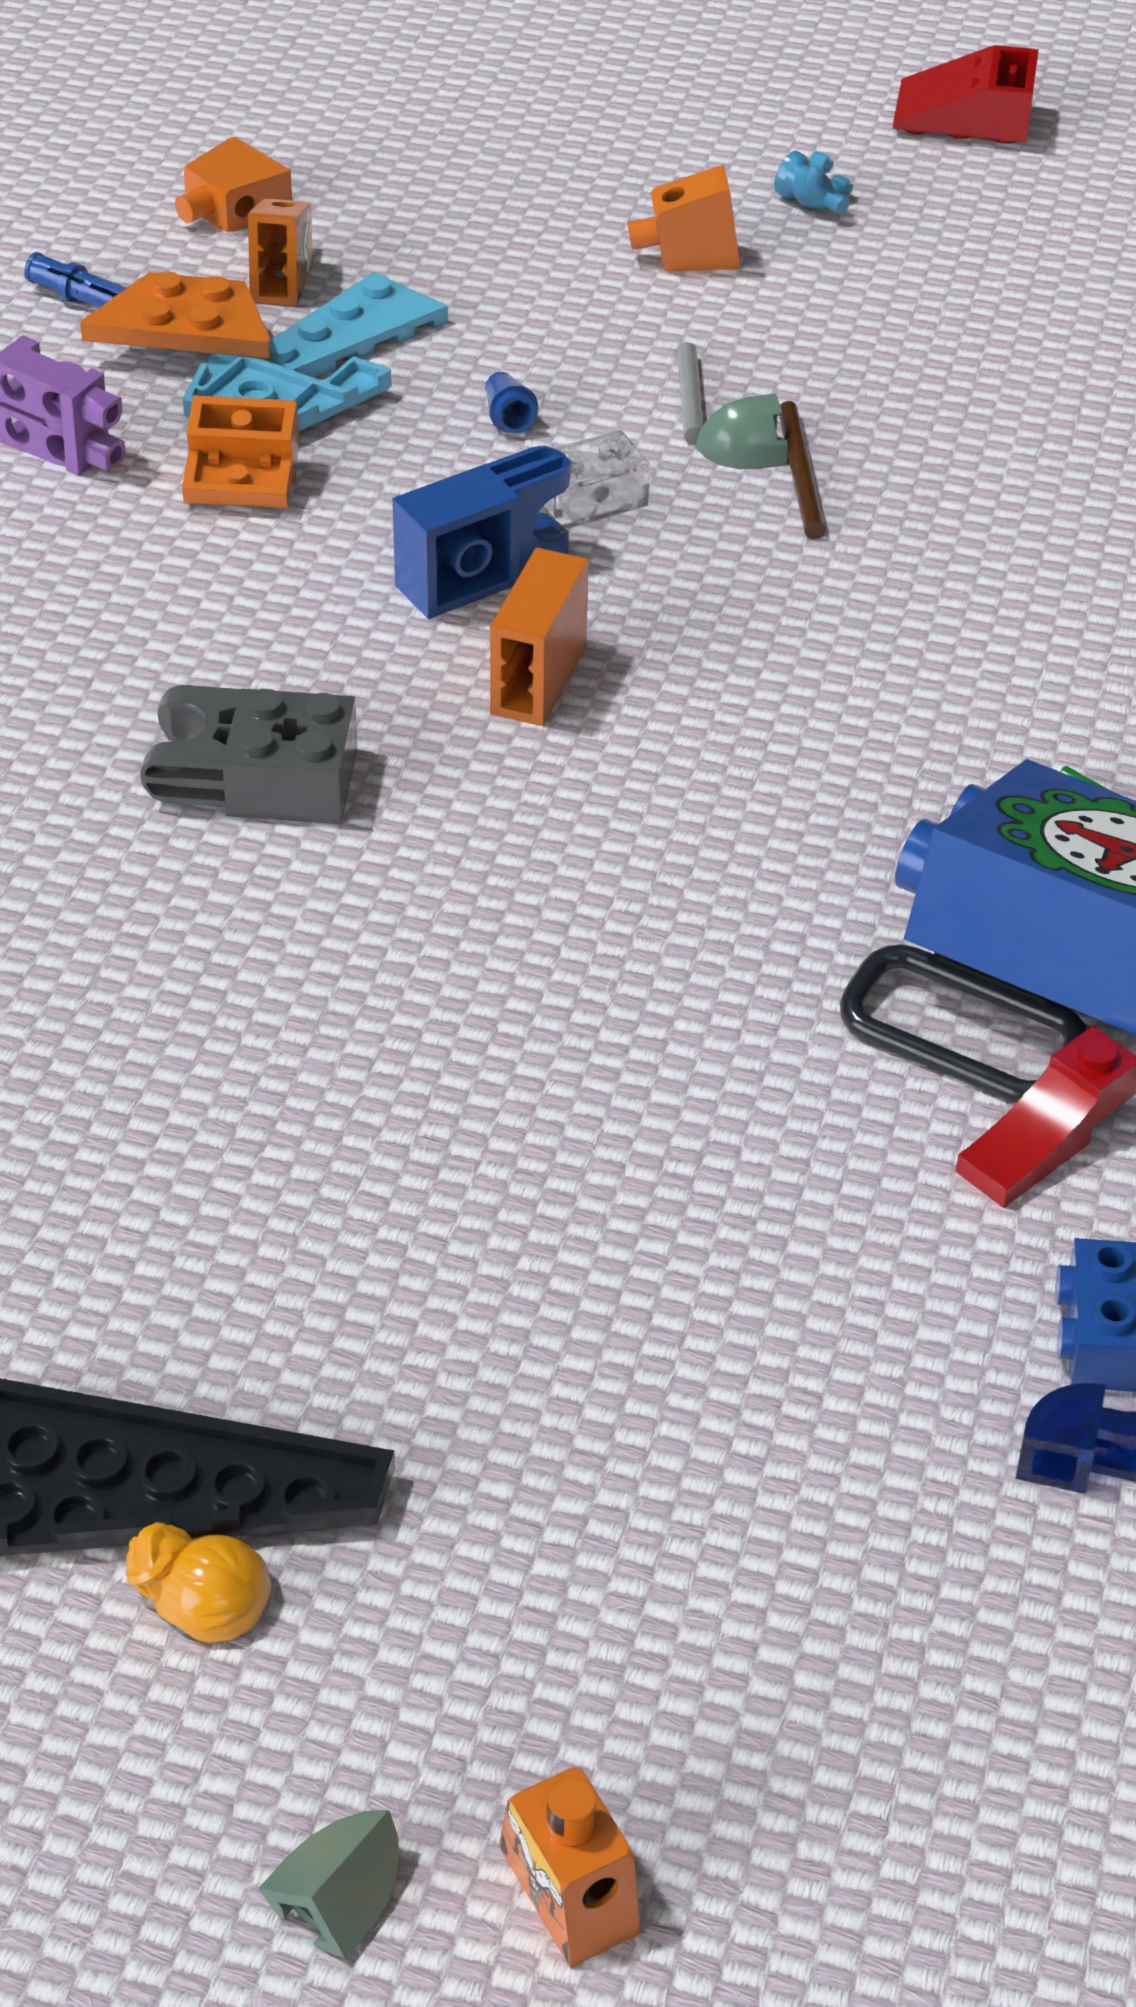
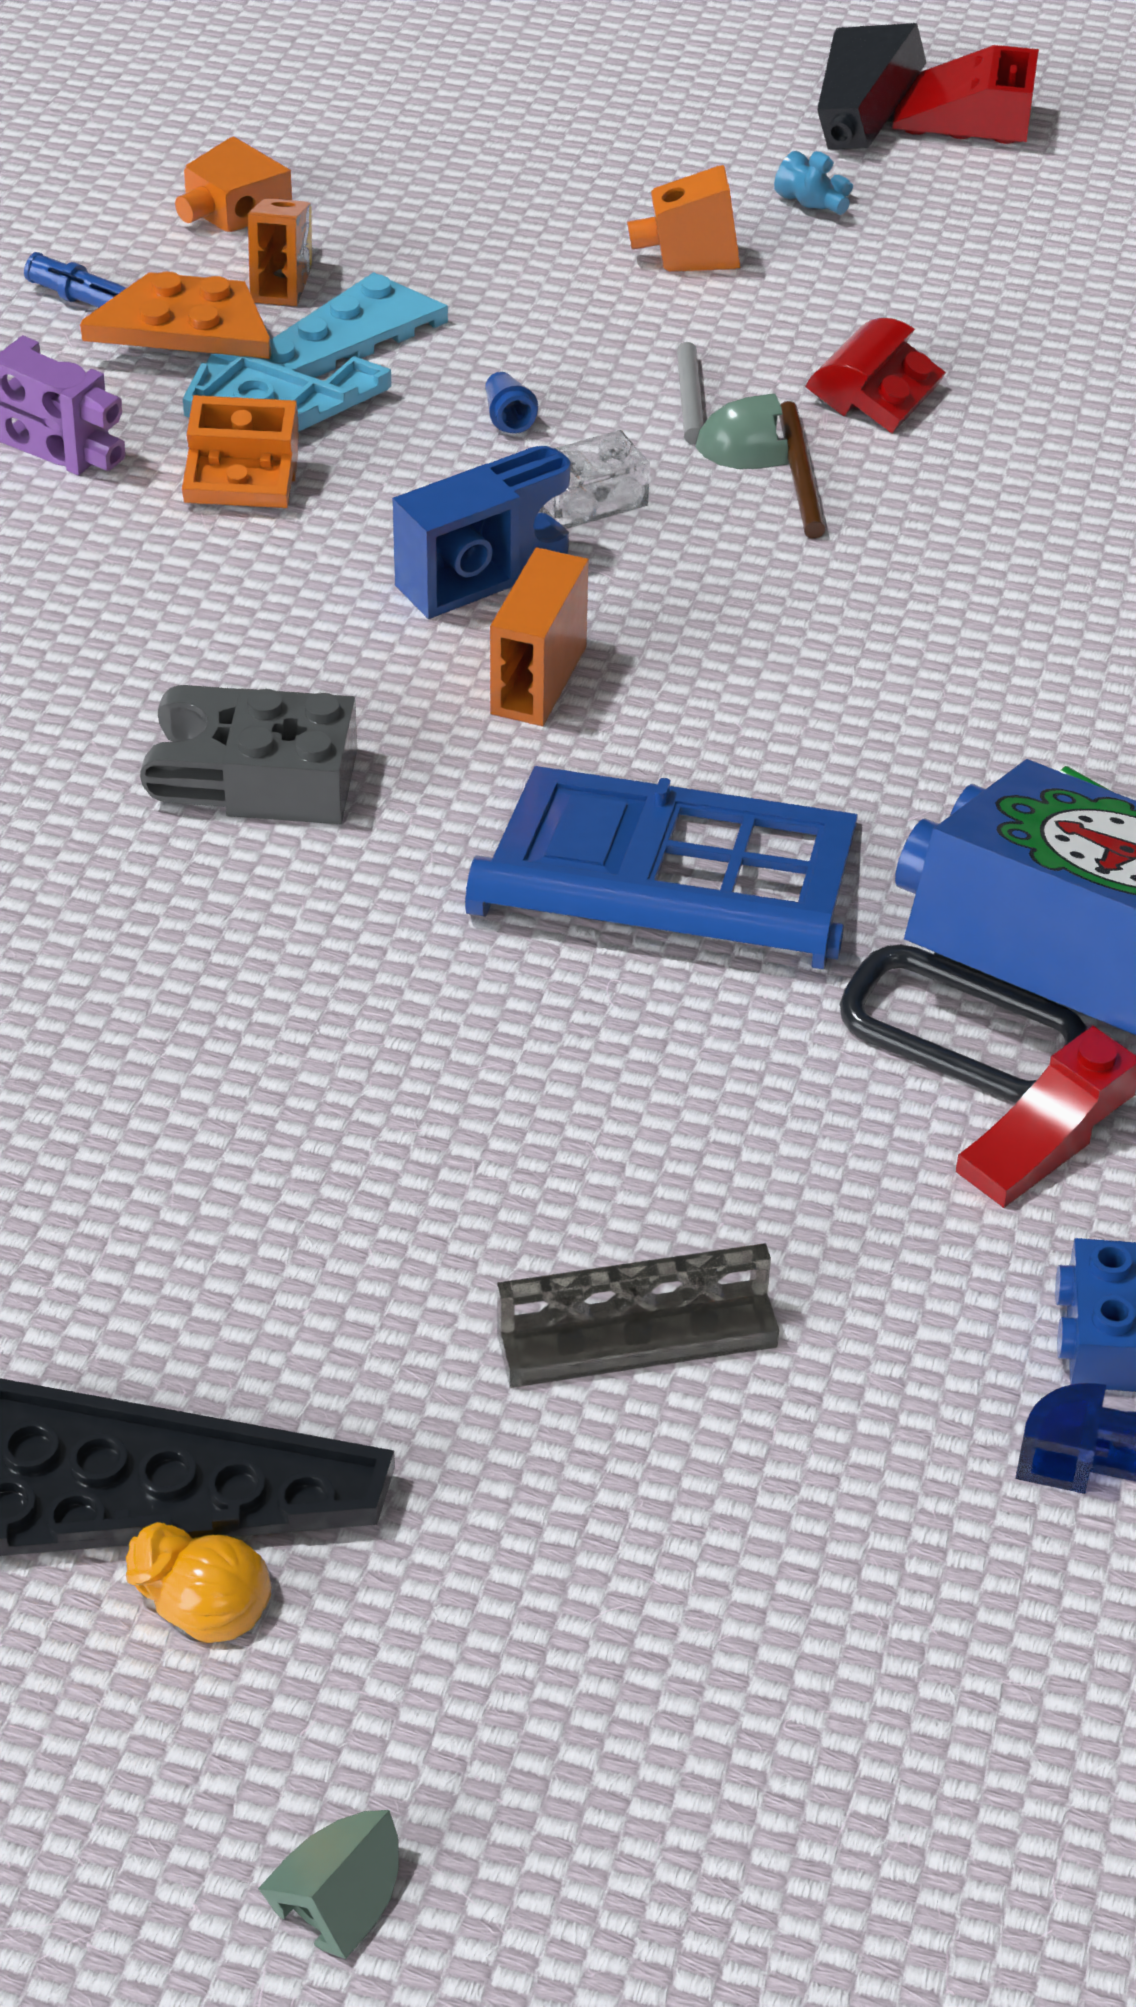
(559, 1847): orange torso -> none
(599, 843): none -> blue door
(636, 1325): none -> clear smoke fence
(866, 81): none -> black slope
(877, 374): none -> red brick

